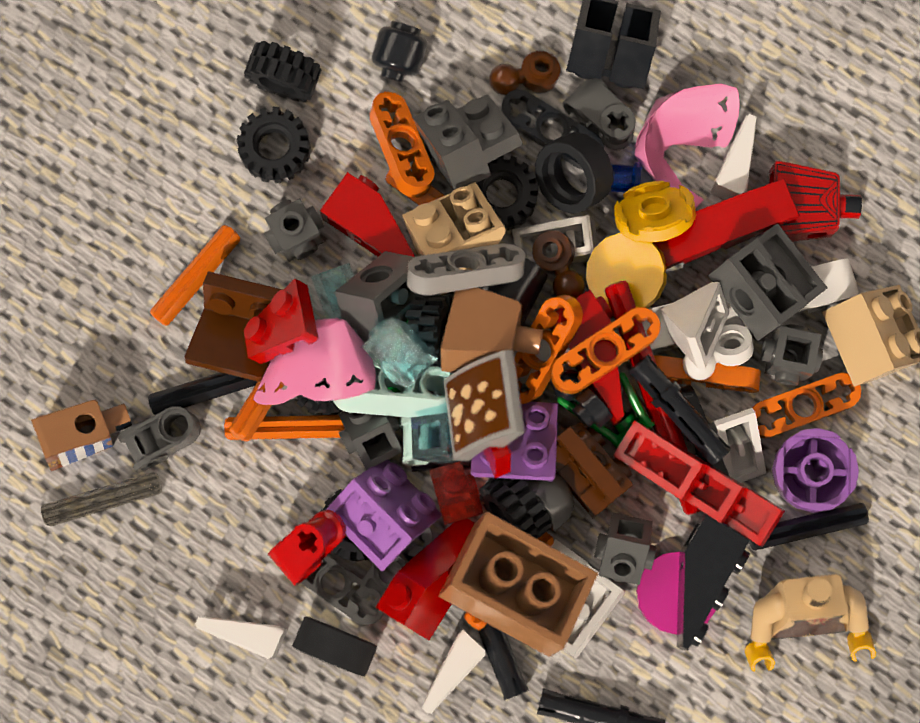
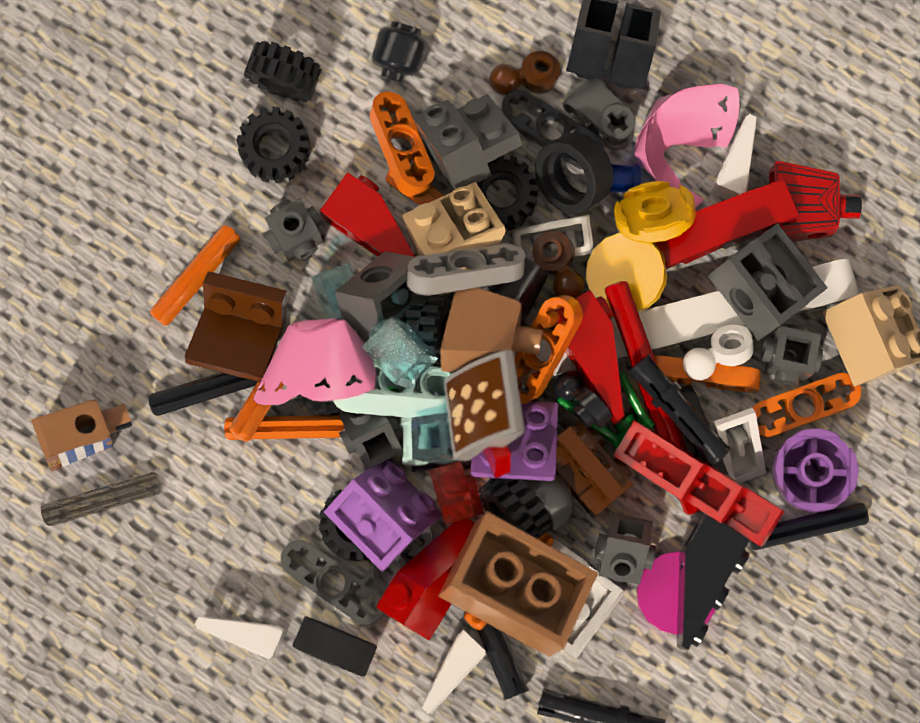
(152, 439): dark grey piece -> none
(281, 324): red wing -> none
(308, 545): red piece -> none
(637, 343): orange beam -> none
(697, 322): white slope -> none
(808, 609): tan torso -> none

